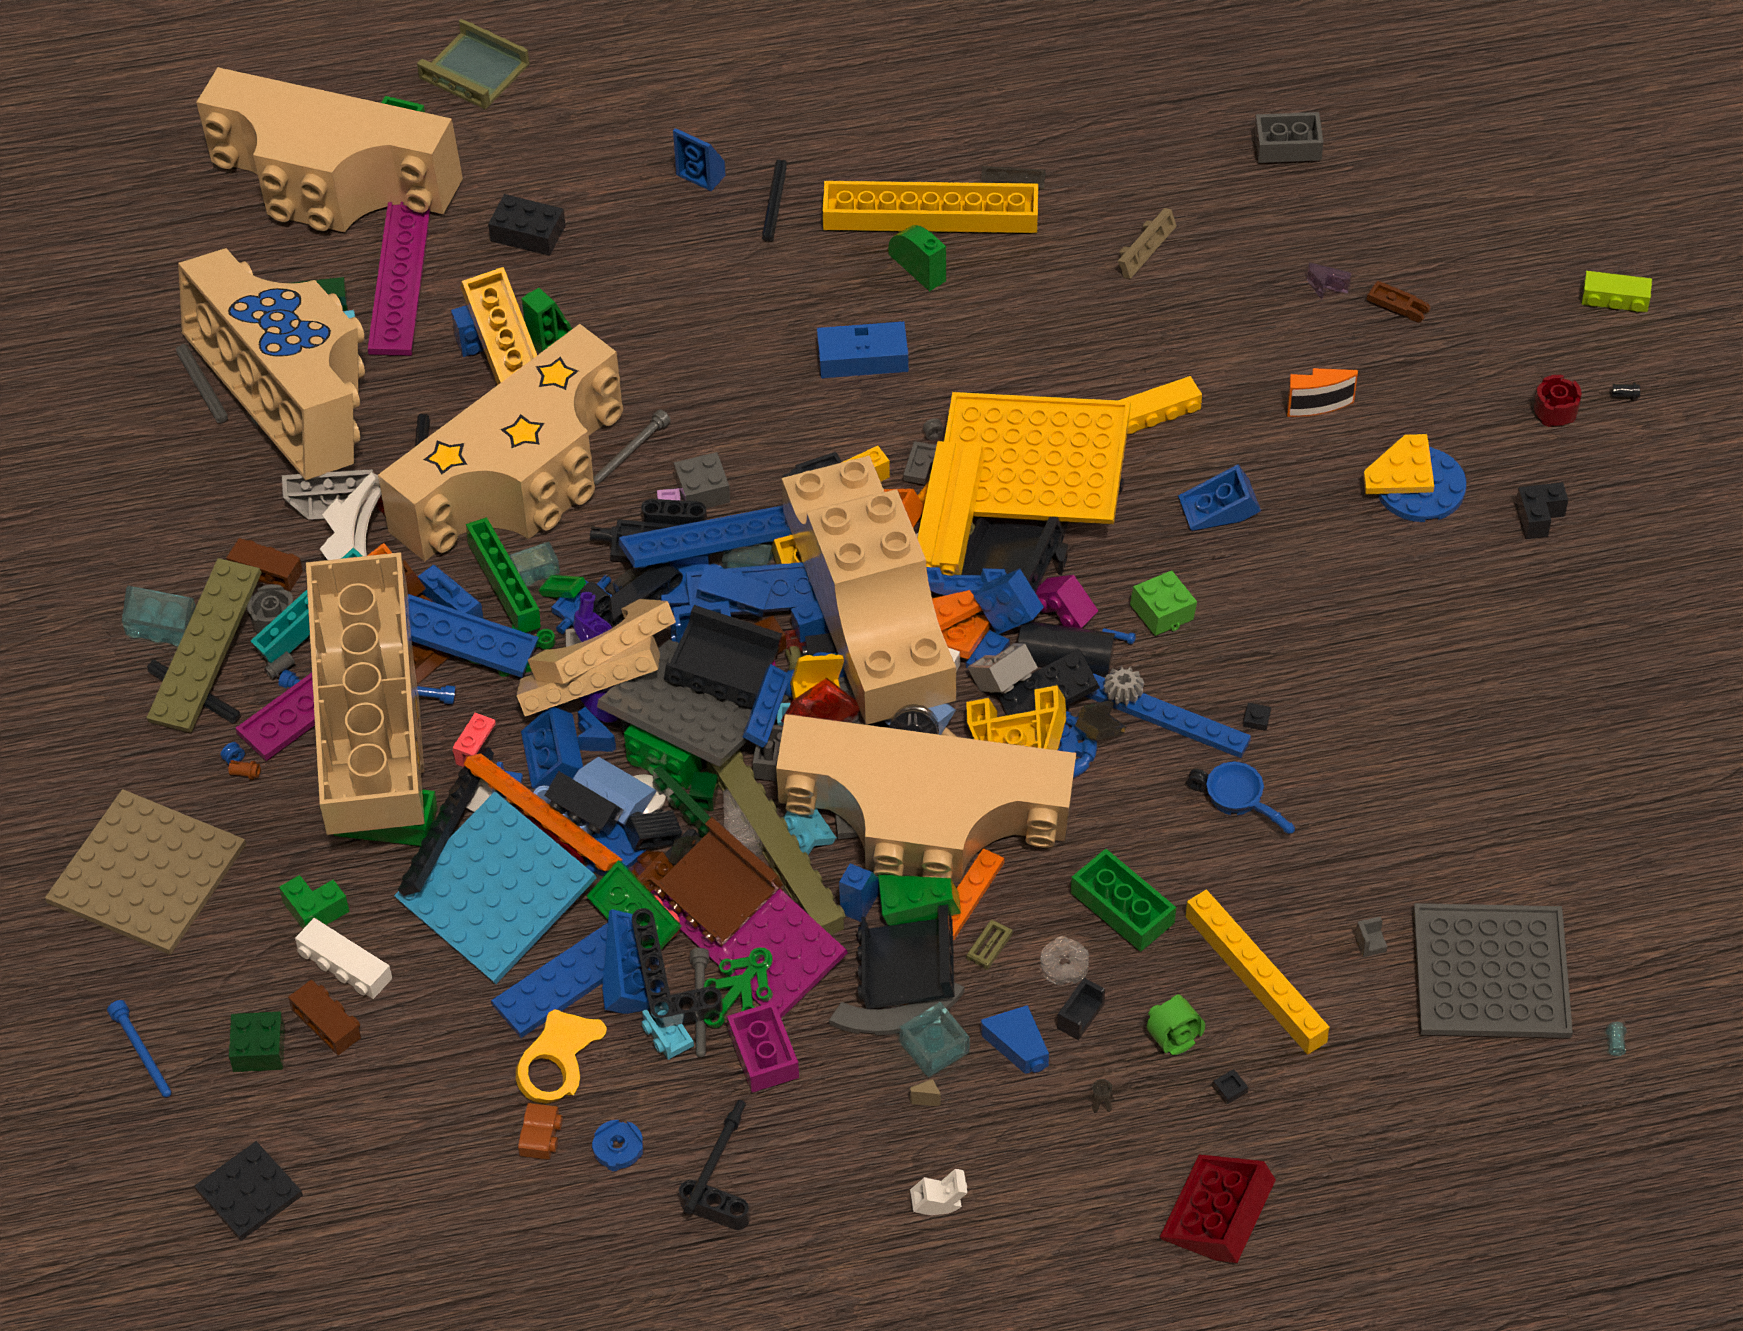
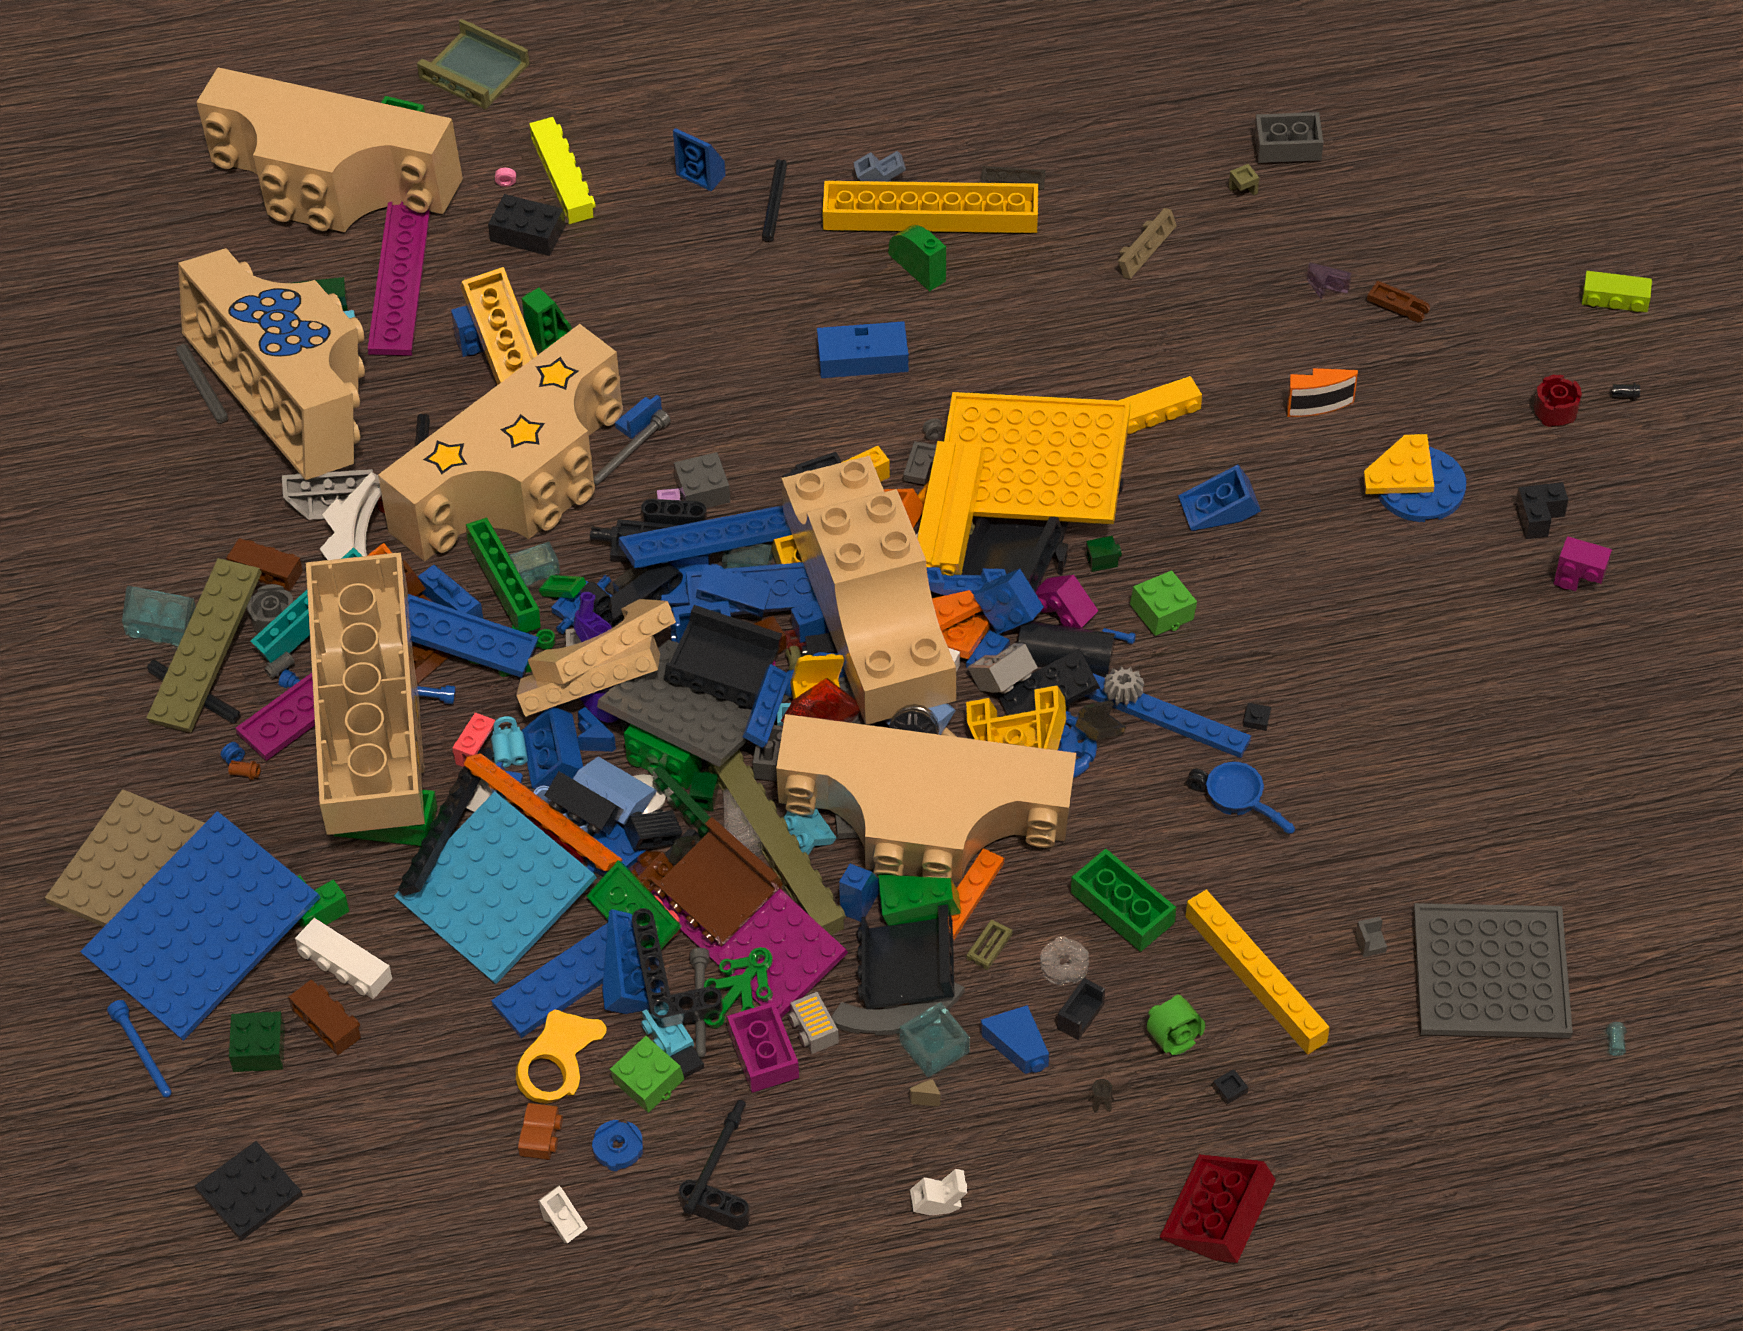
(200, 925): none -> blue plate
(505, 177): none -> bright pink tile
(508, 743): none -> medium azure piece
(561, 170): none -> neon yellow brick
(562, 1214): none -> white slope
(638, 417): none -> blue panel
(647, 1074): none -> bright green brick
(688, 1060): none -> black tile
(813, 1022): none -> light grey brick
(871, 169): none -> sand blue brick
(1102, 553): none -> dark green brick
(1244, 178): none -> olive panel
(1581, 560): none -> magenta brick

